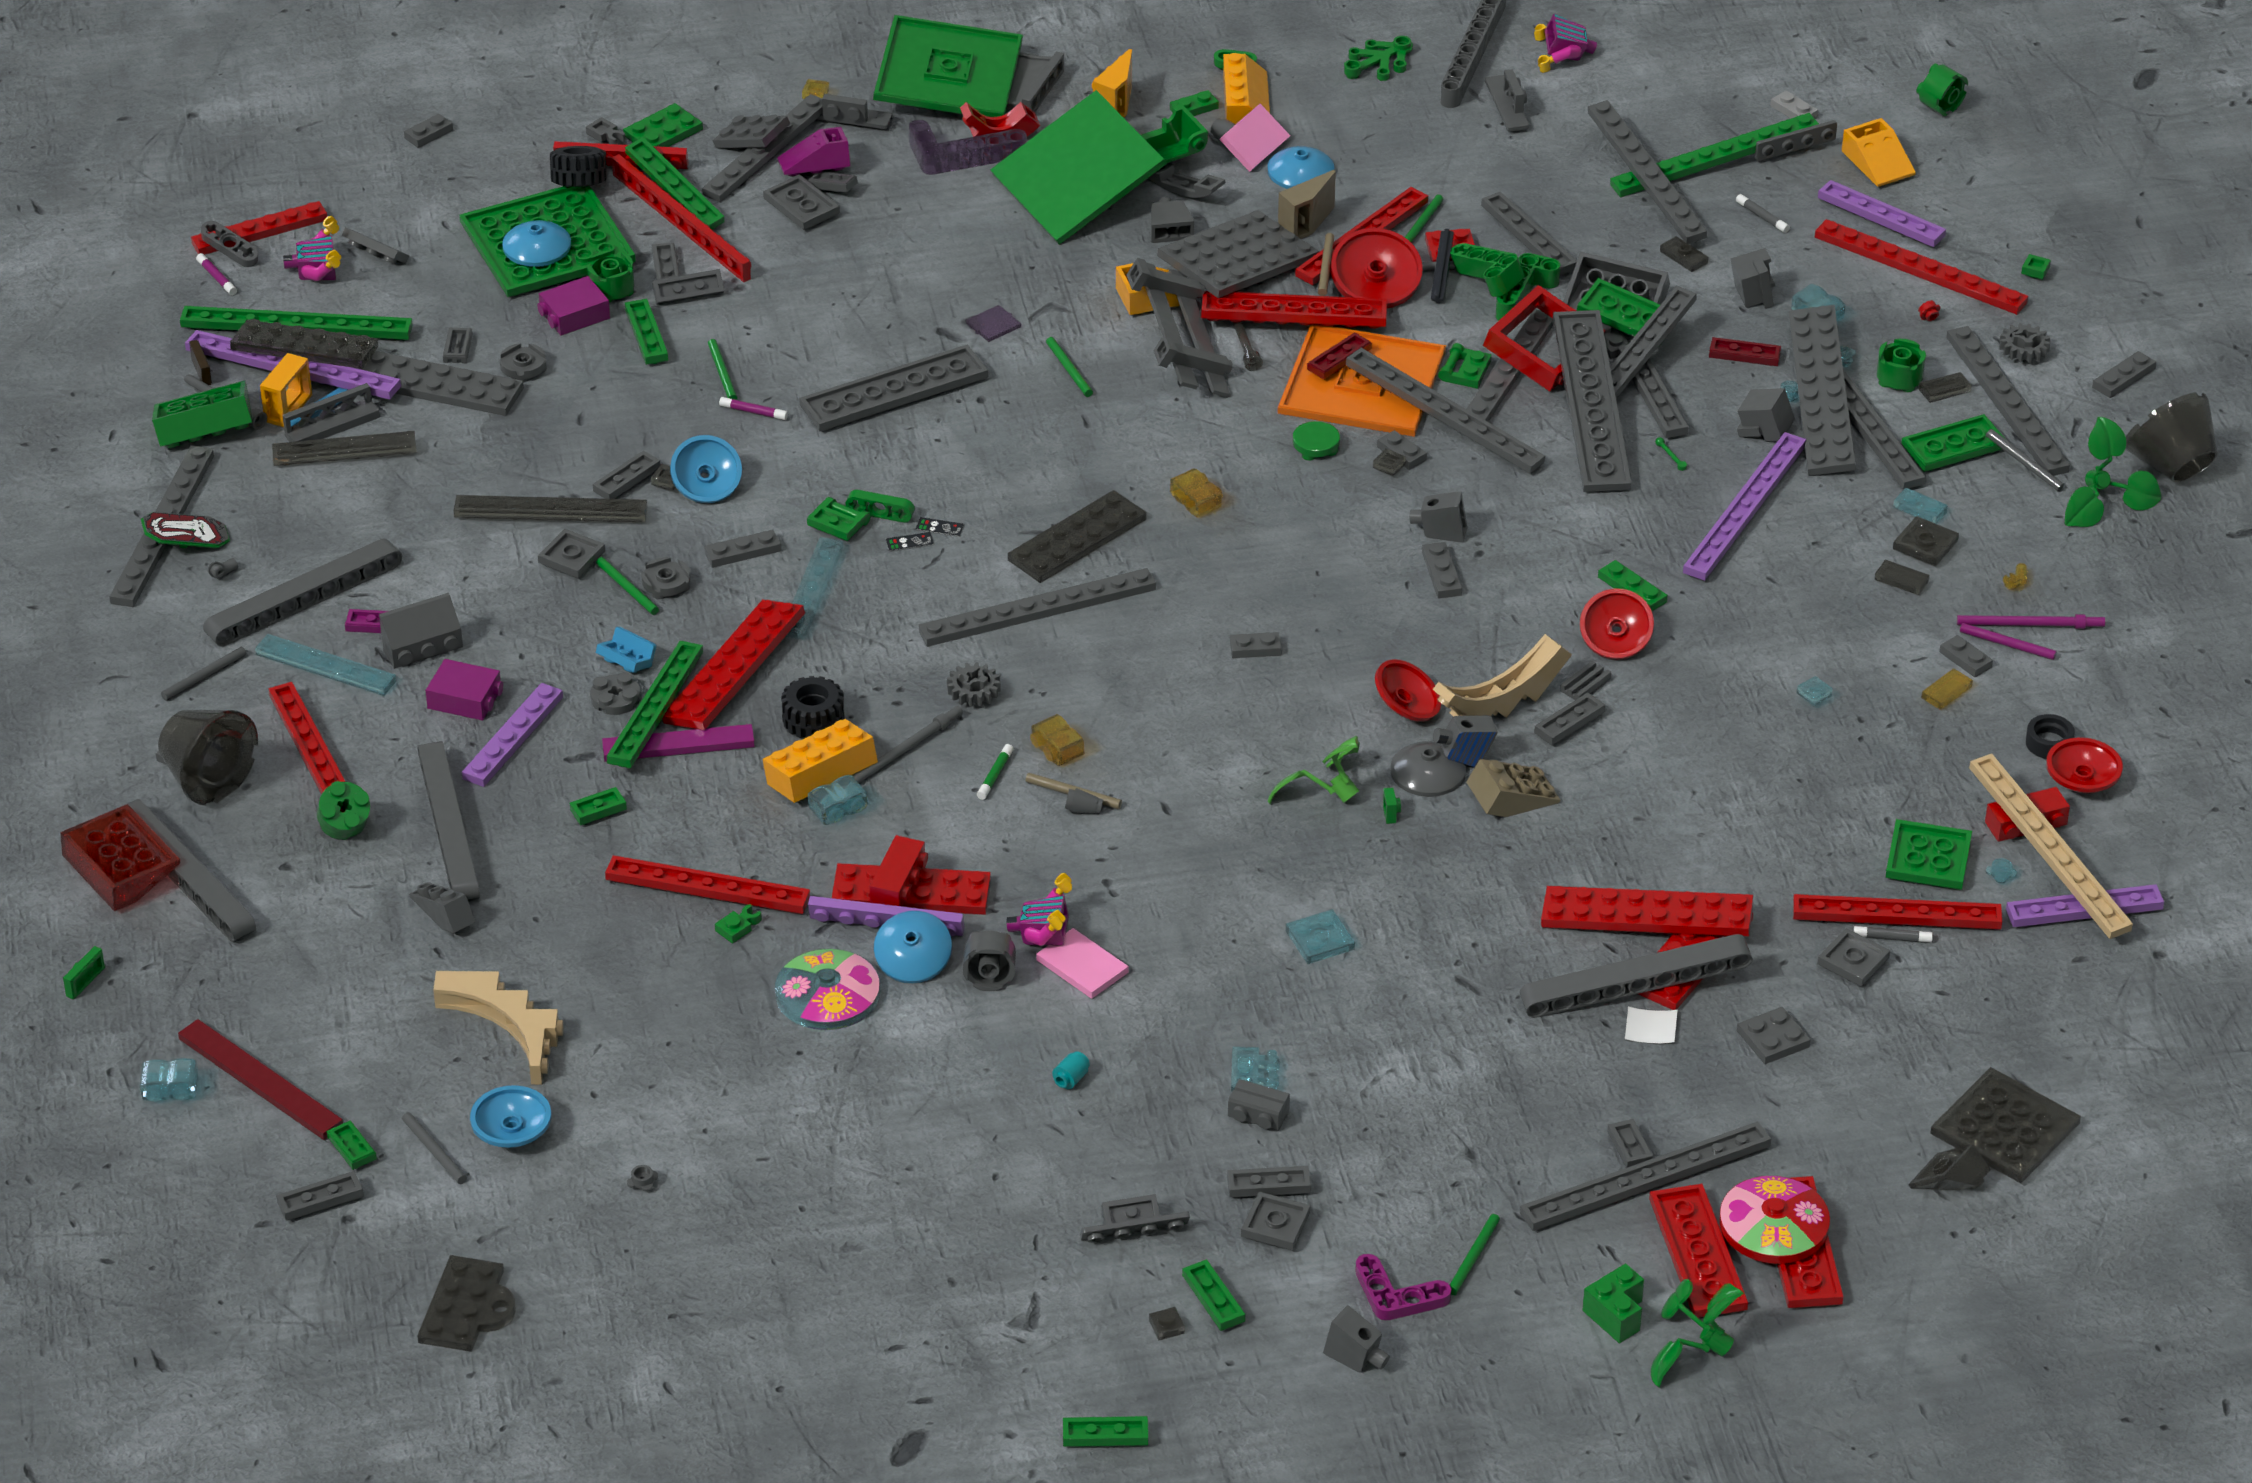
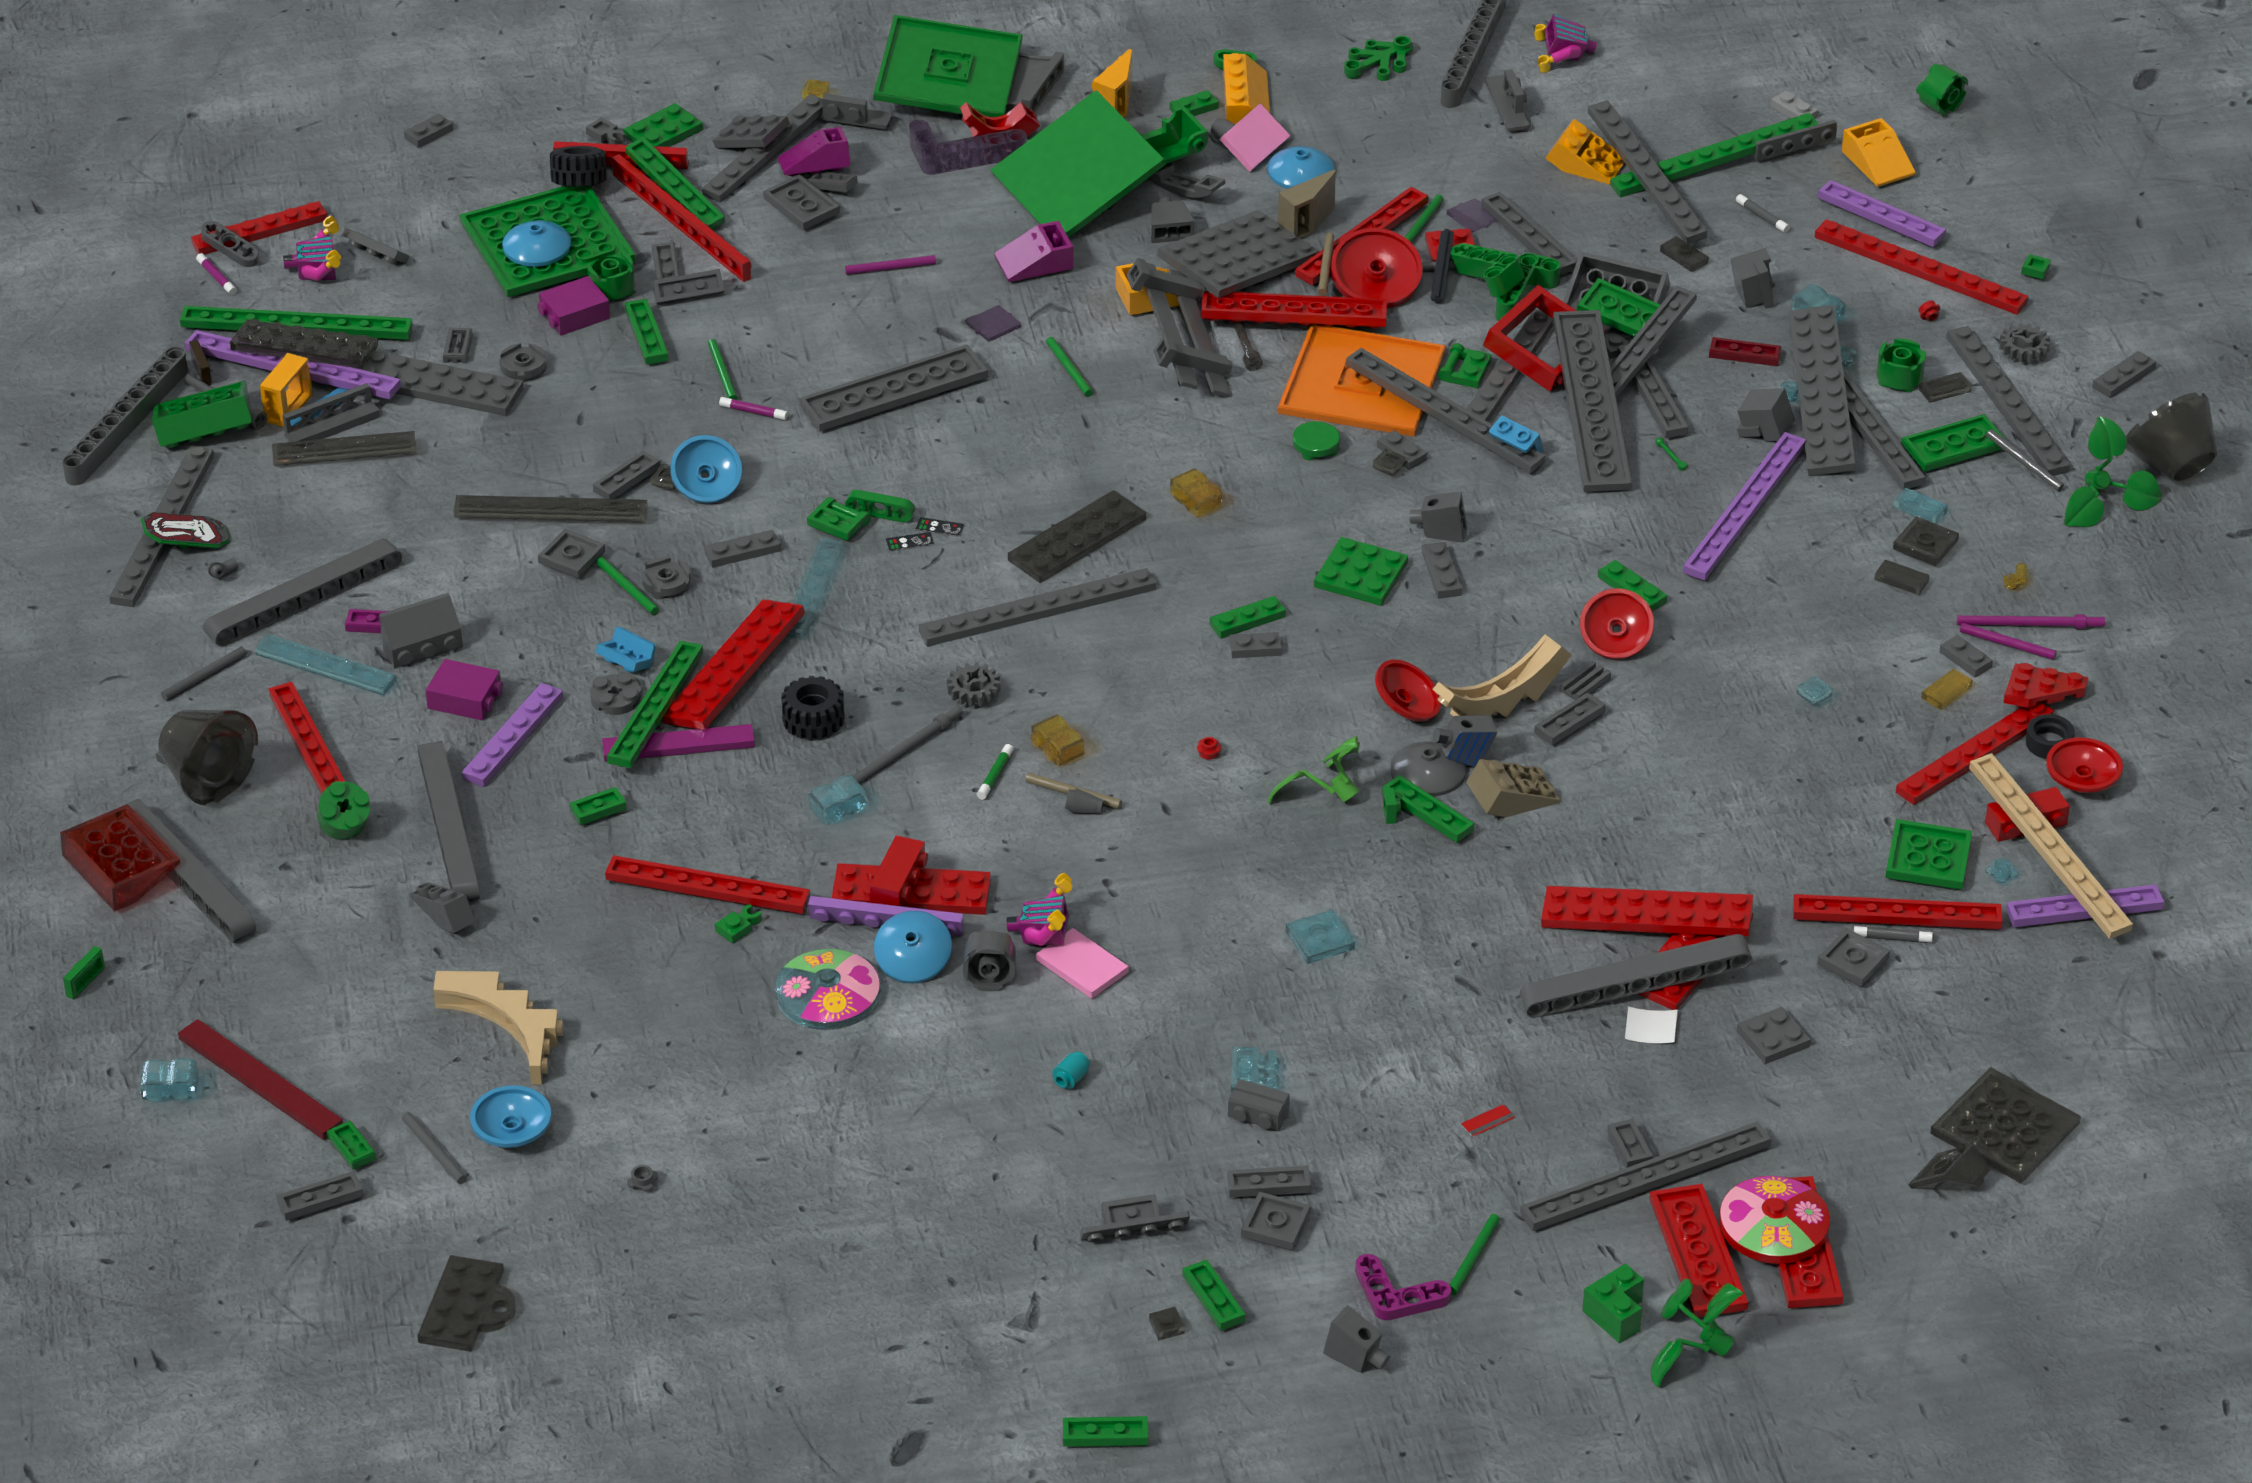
(124, 416): none -> dark grey beam
(819, 759): light orange brick -> none
(891, 264): none -> magenta bar
(1036, 253): none -> magenta slope
(1208, 748): none -> red plate
(1247, 617): none -> green plate
(1336, 356): dark red tile -> none
(1361, 571): none -> green plate
(1430, 809): none -> green plate
(1471, 215): none -> clear purple piece
(1488, 1120): none -> red sticker
(1516, 435): none -> dark azure bracket
(1585, 154): none -> light orange slope
(1958, 760): none -> red plate
(2036, 684): none -> red plate

